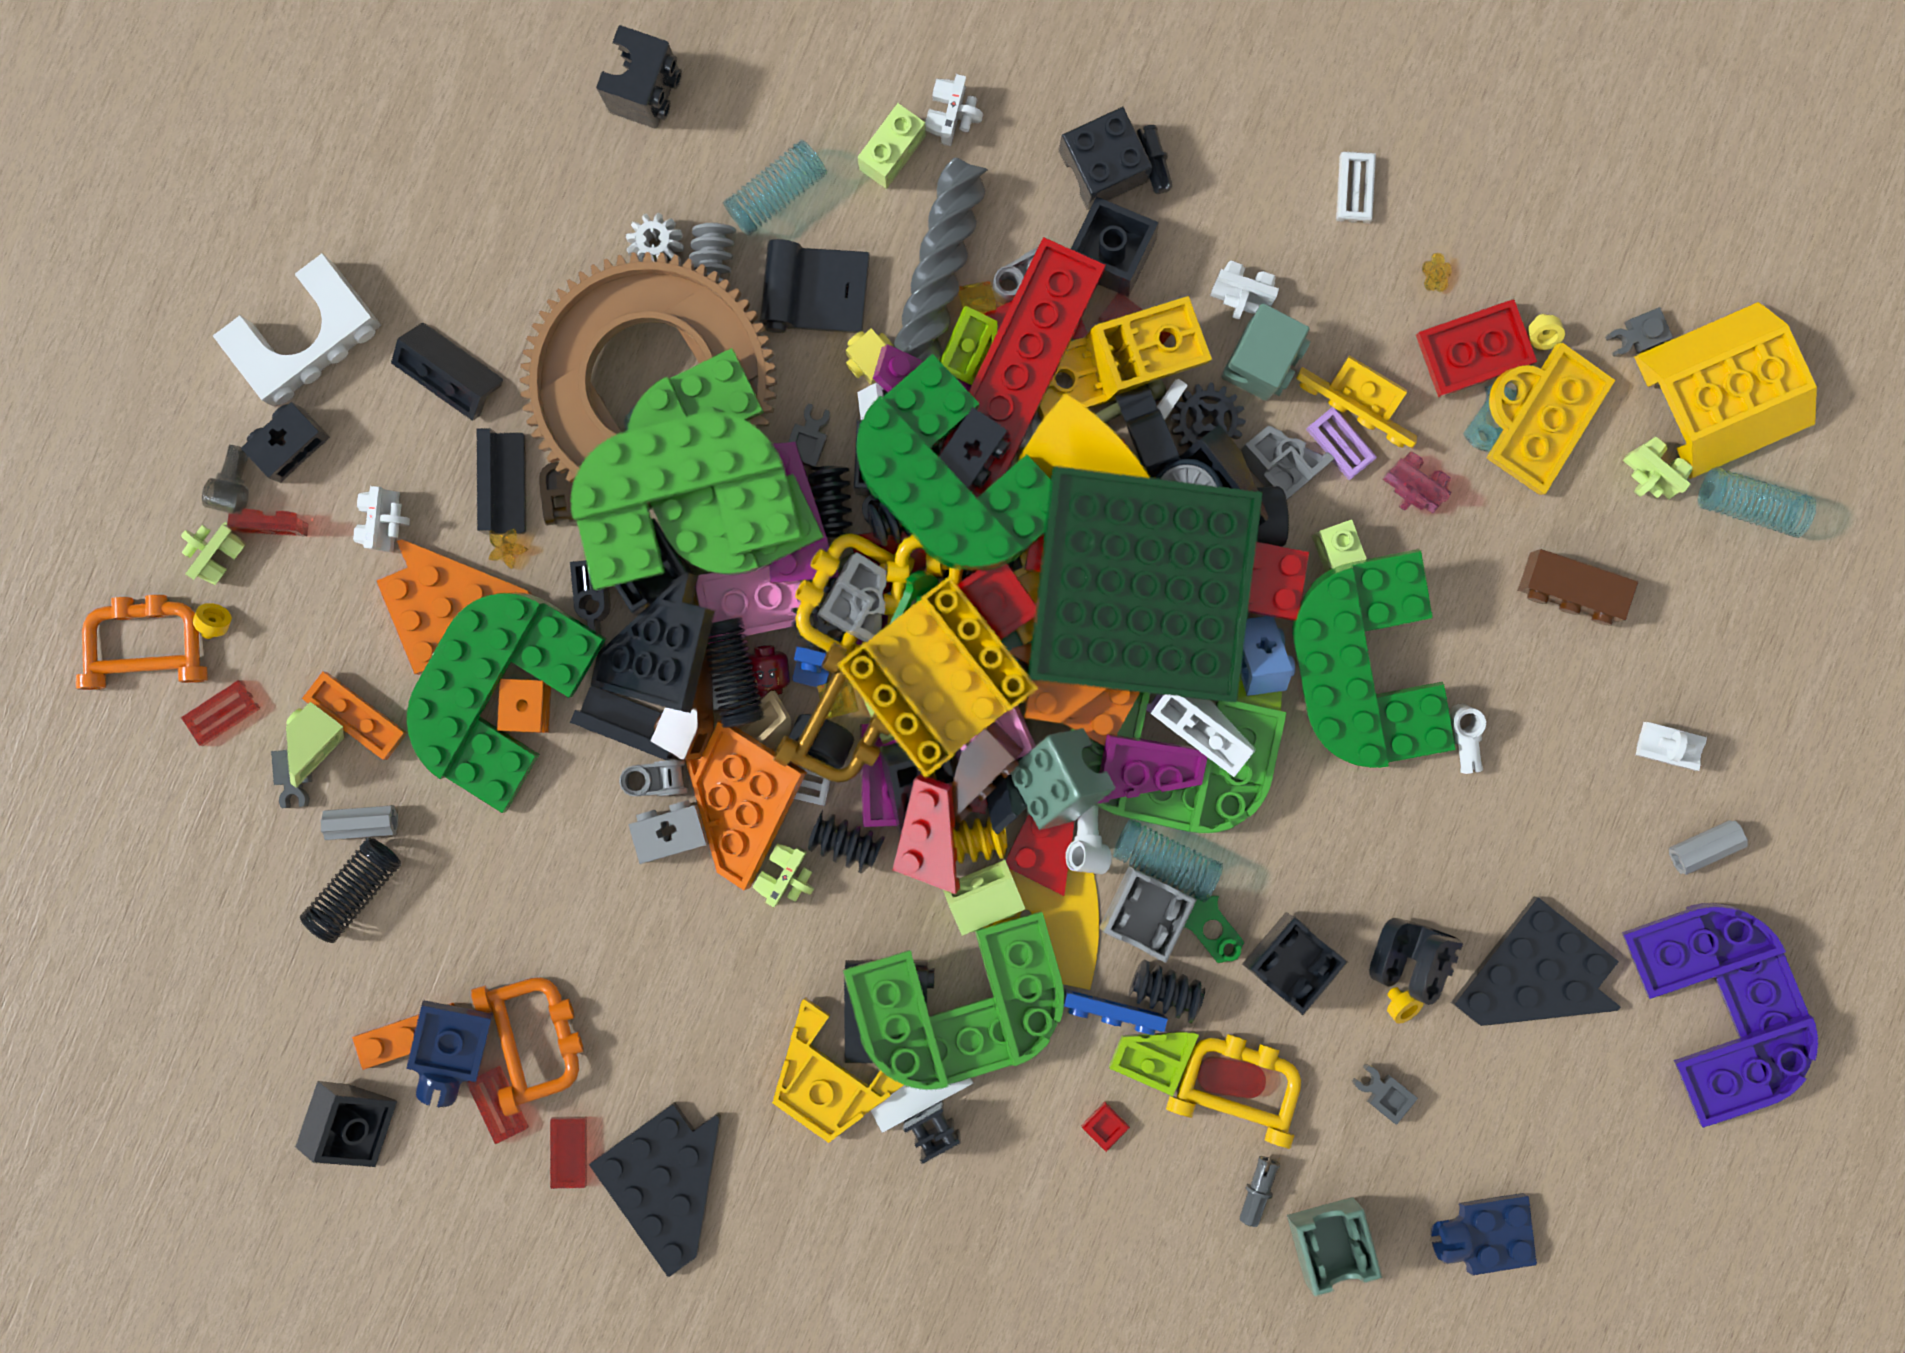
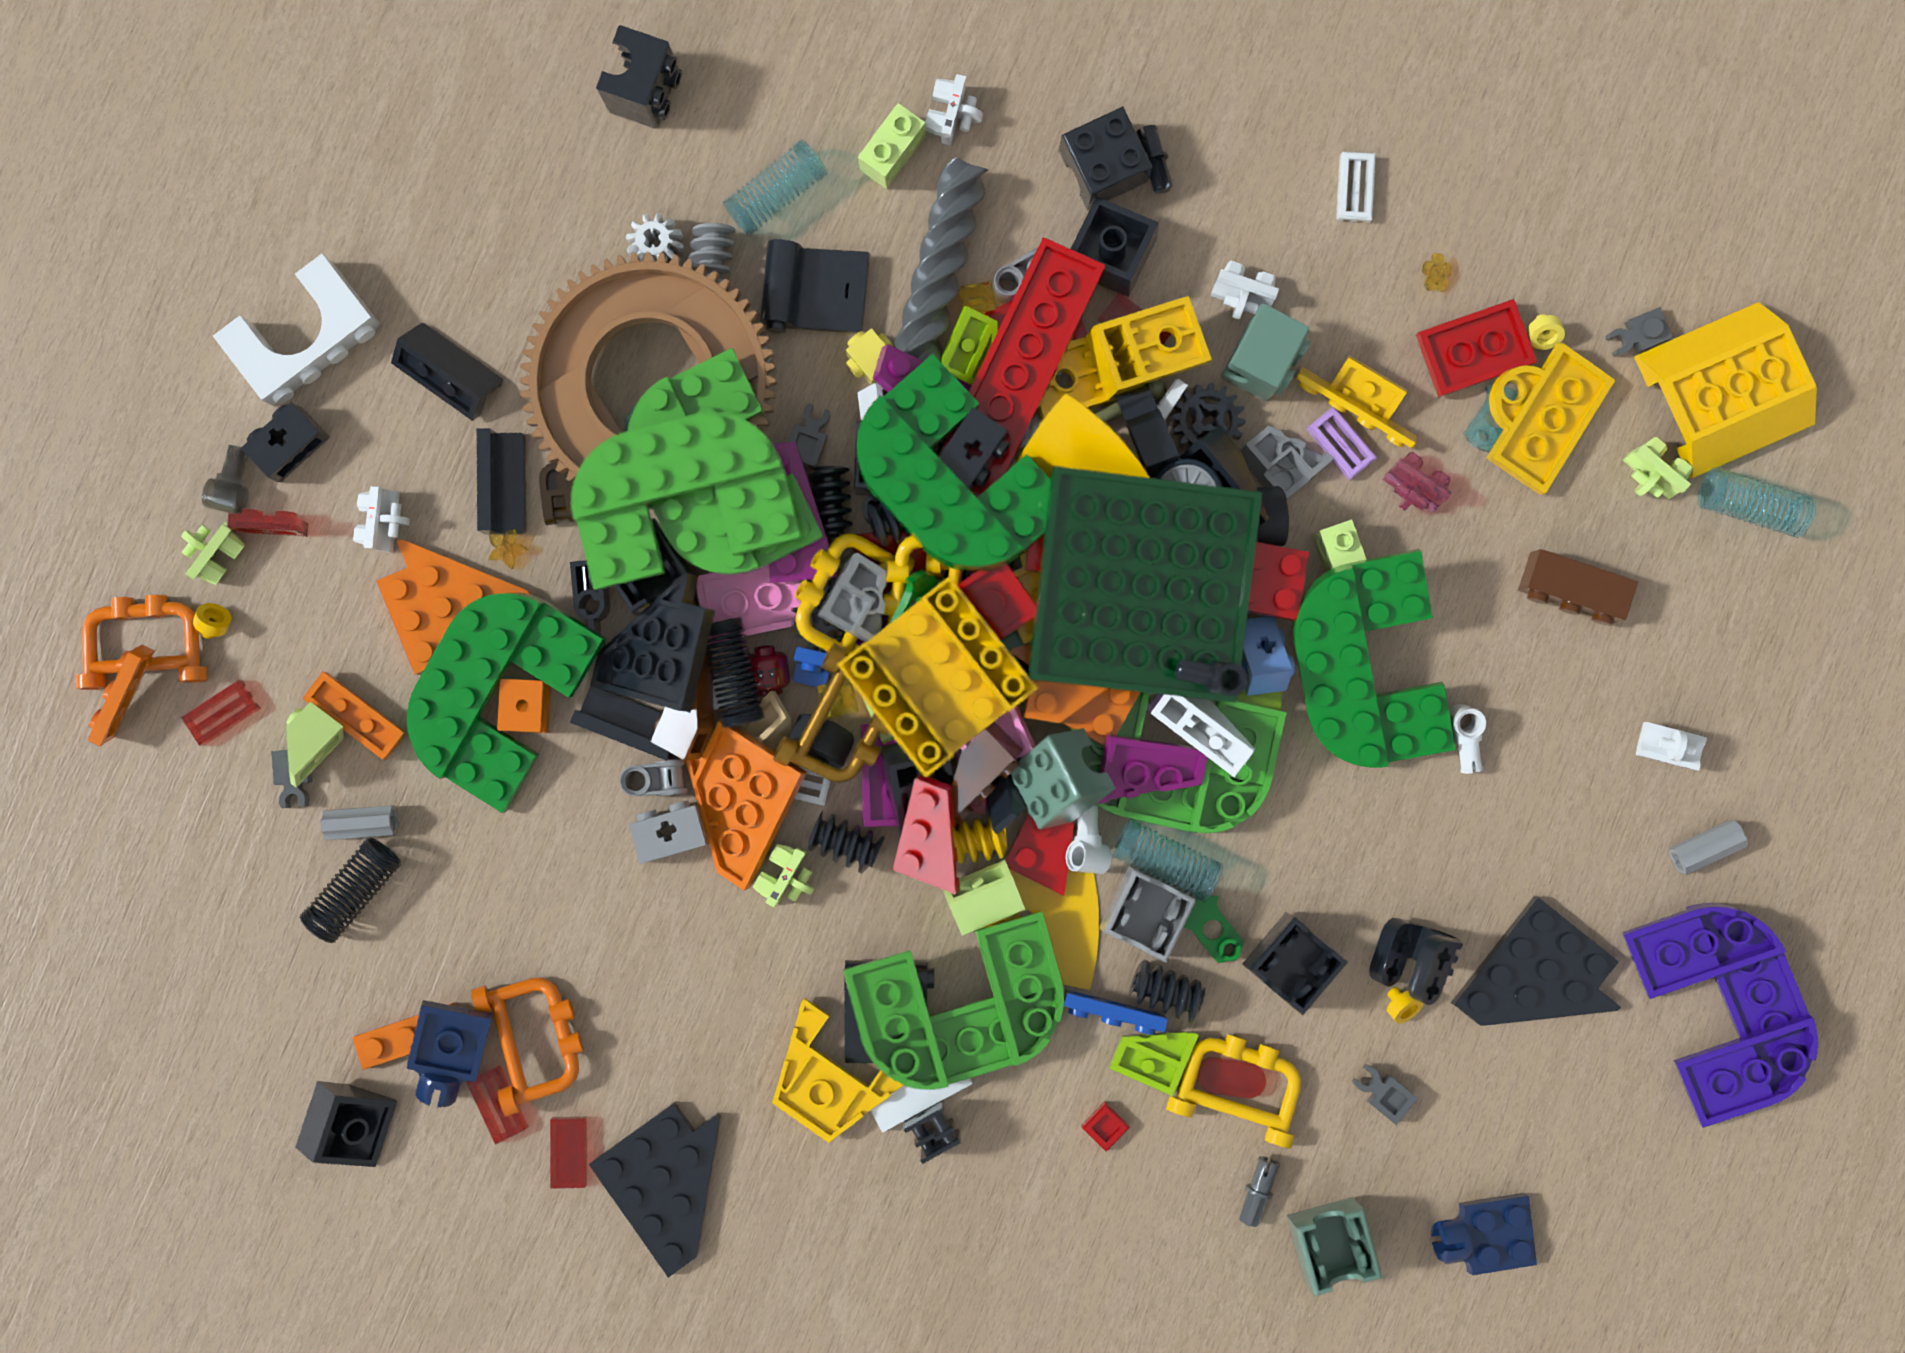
(119, 694): none -> orange plate
(1211, 675): none -> black axle

